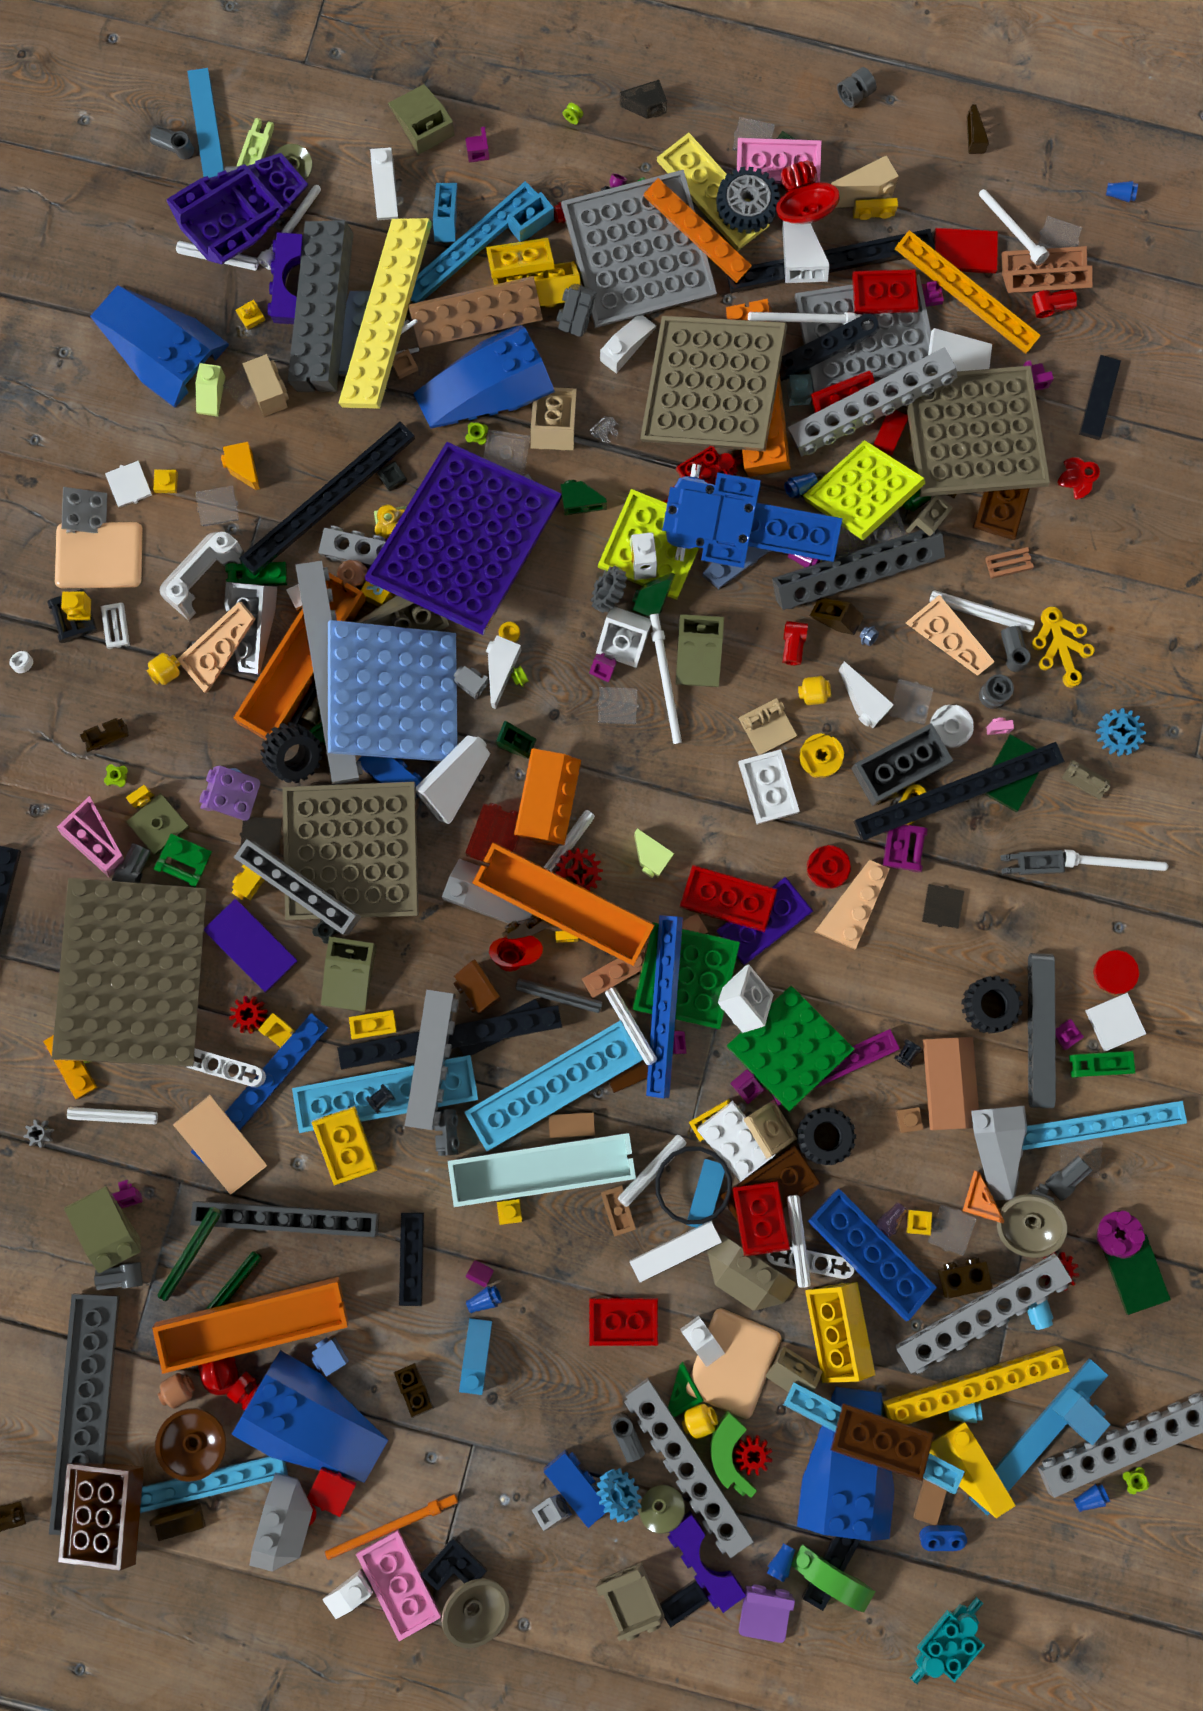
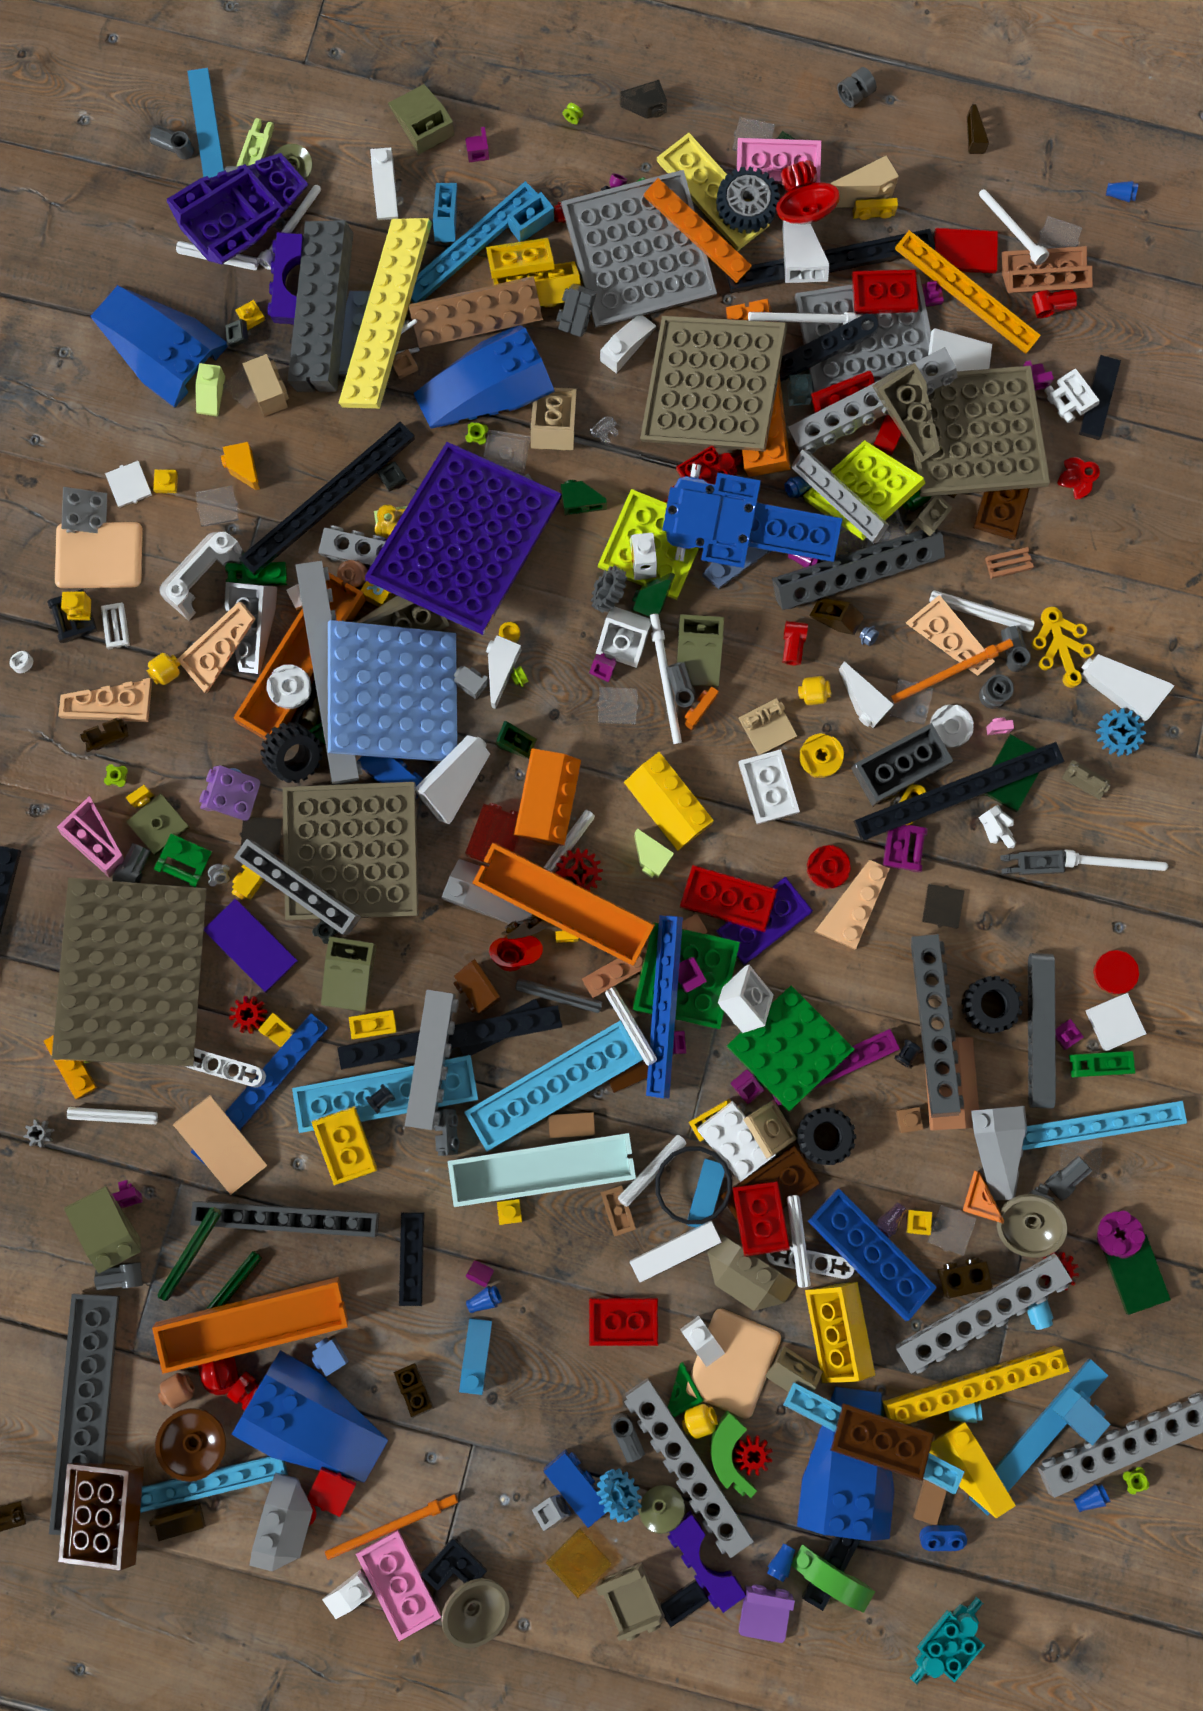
(123, 701): none -> light nougat wing
(218, 874): none -> light grey plate
(236, 333): none -> pearl dark grey tile
(289, 686): none -> white tile
(578, 1563): none -> clear yellow tile
(668, 801): none -> yellow slope
(681, 682): none -> dark grey piece
(690, 974): none -> magenta panel
(695, 714): none -> orange plate
(840, 496): none -> light grey plate
(908, 405): none -> dark tan wedge
(939, 1105): none -> dark grey brick
(990, 652): none -> orange bar
(996, 825): none -> white rock
(1078, 393): none -> white plate
(1126, 686): none -> white slope

